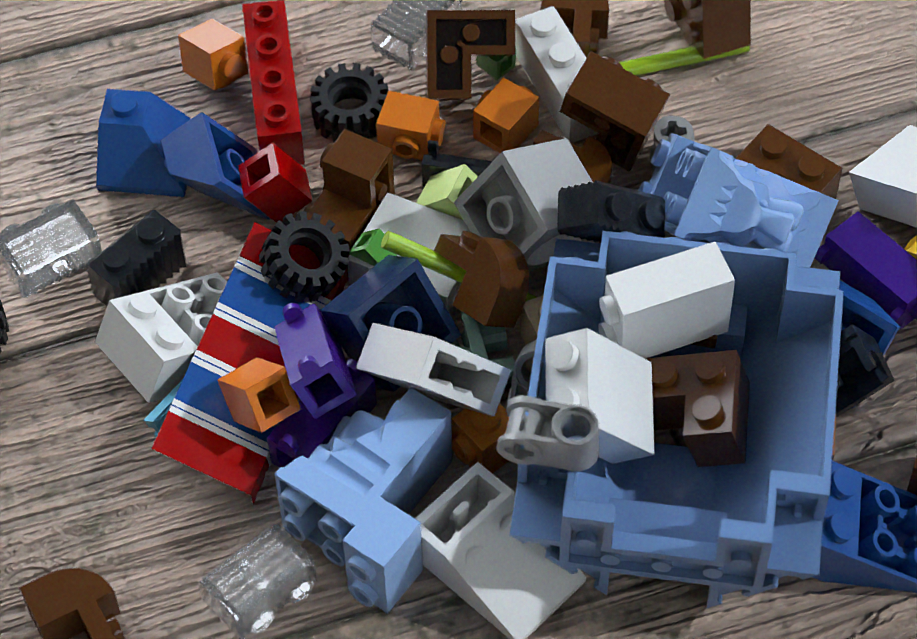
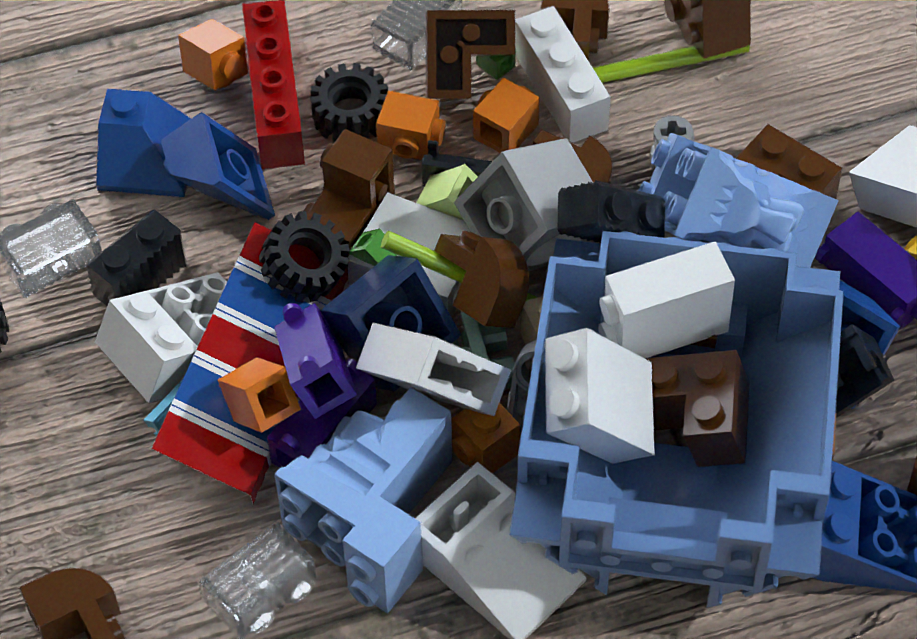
(275, 183): red brick -> none
(546, 434): light grey piece -> none
(615, 106): reddish brown brick -> none

